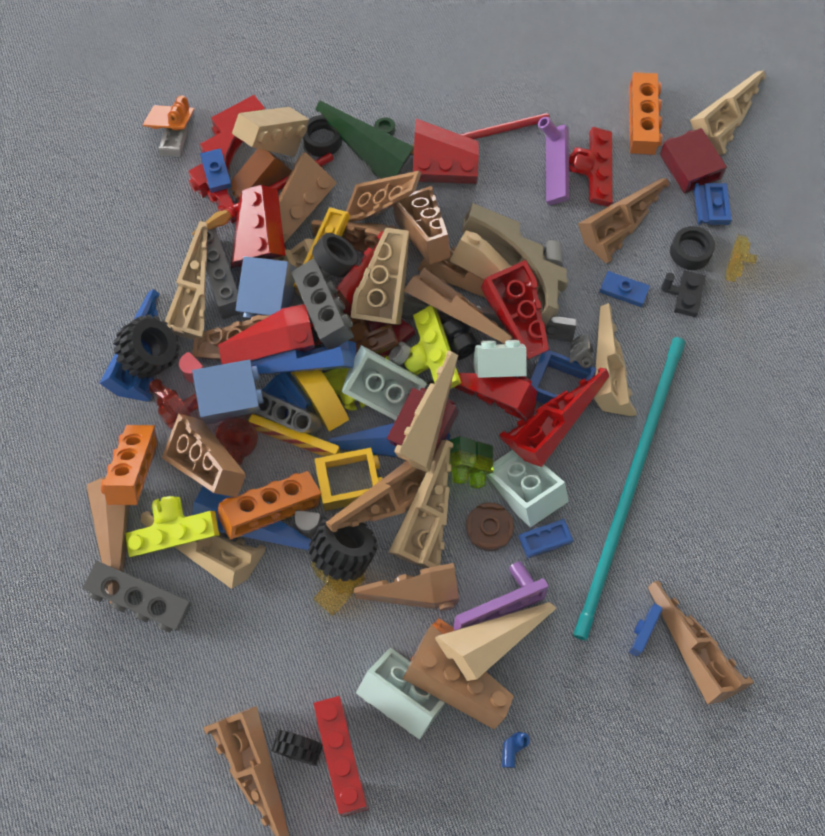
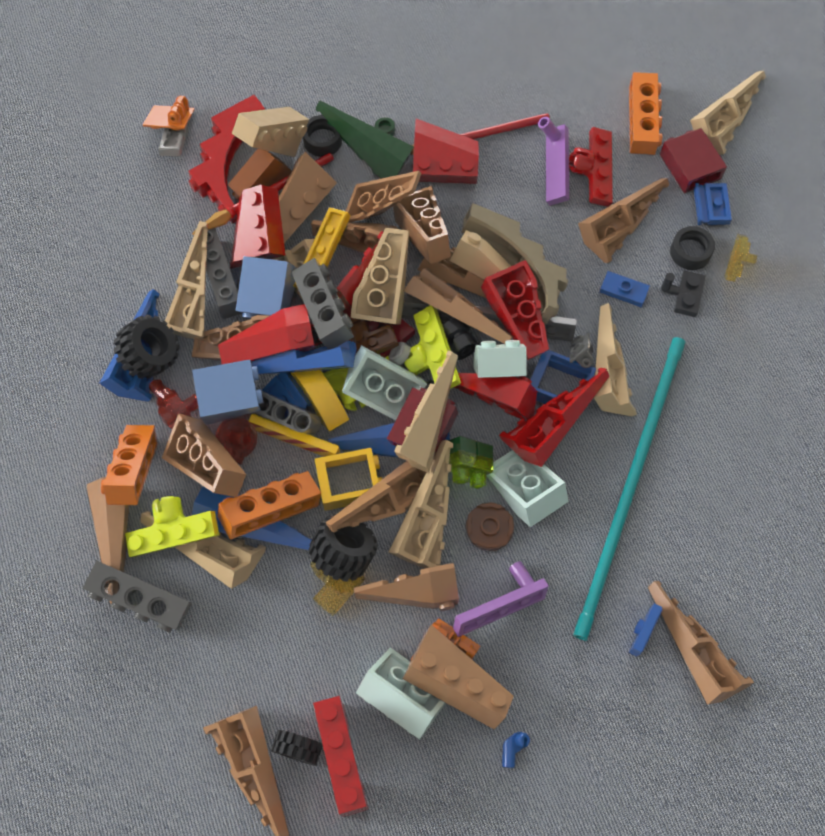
(187, 364): coral brick -> none
(215, 170): blue plate -> none
(307, 522): light grey brick -> none
(337, 265): black tyre -> none
(484, 643): tan wedge -> none
(545, 538): blue plate -> none
(553, 252): light grey brick -> none

